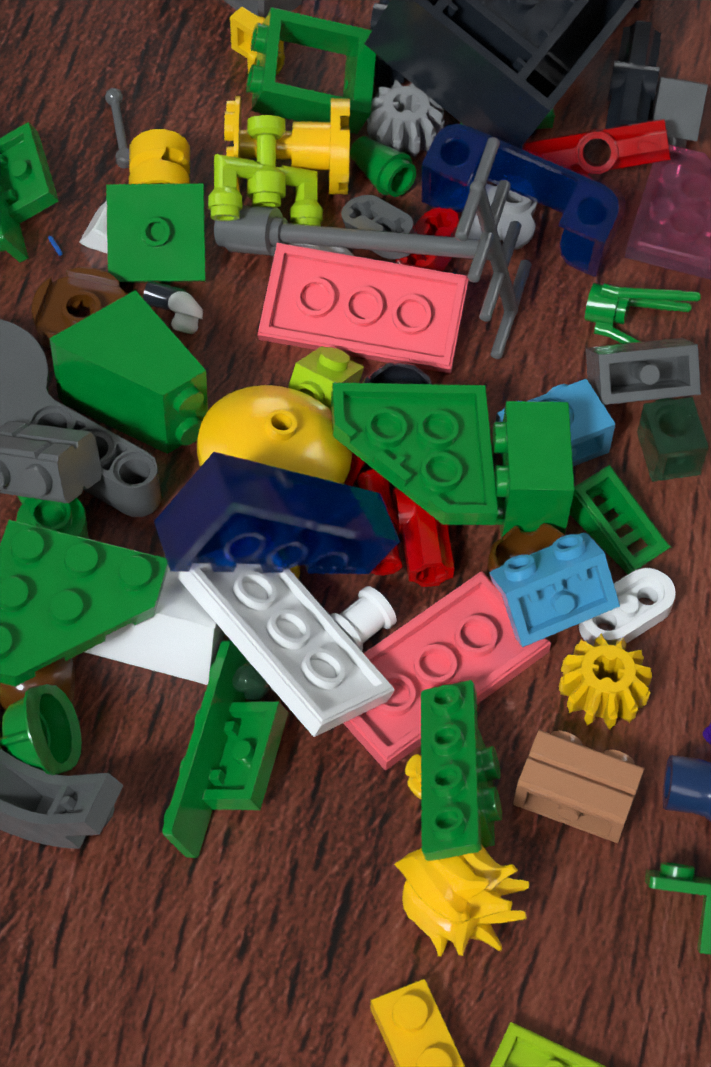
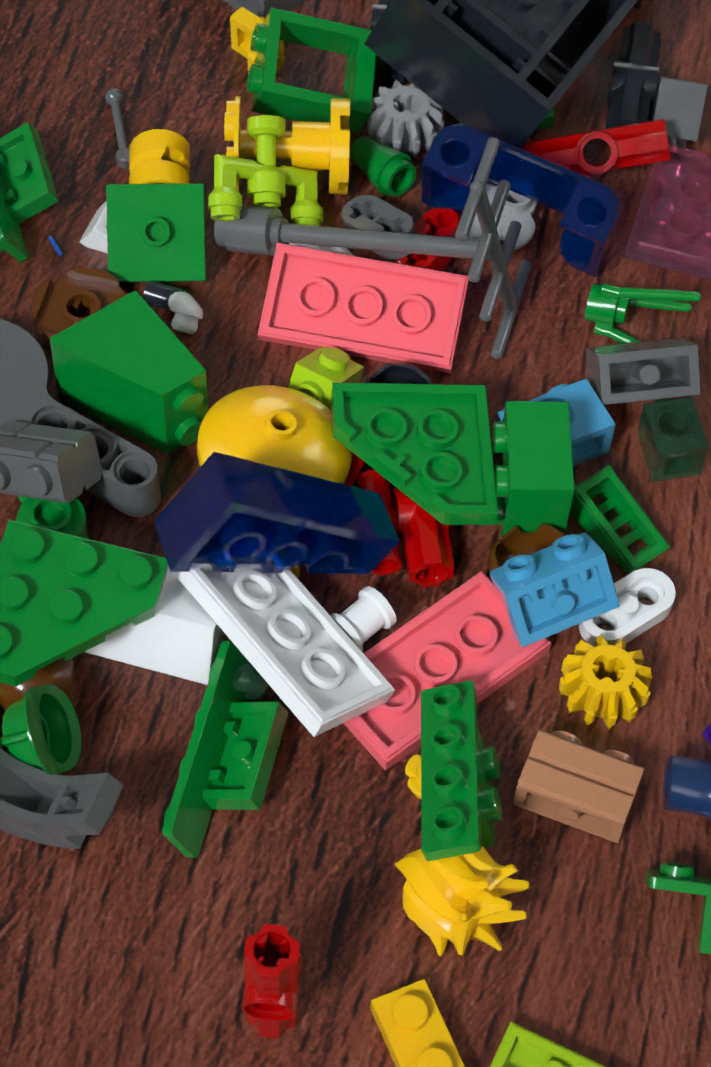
(271, 980): none -> red piece

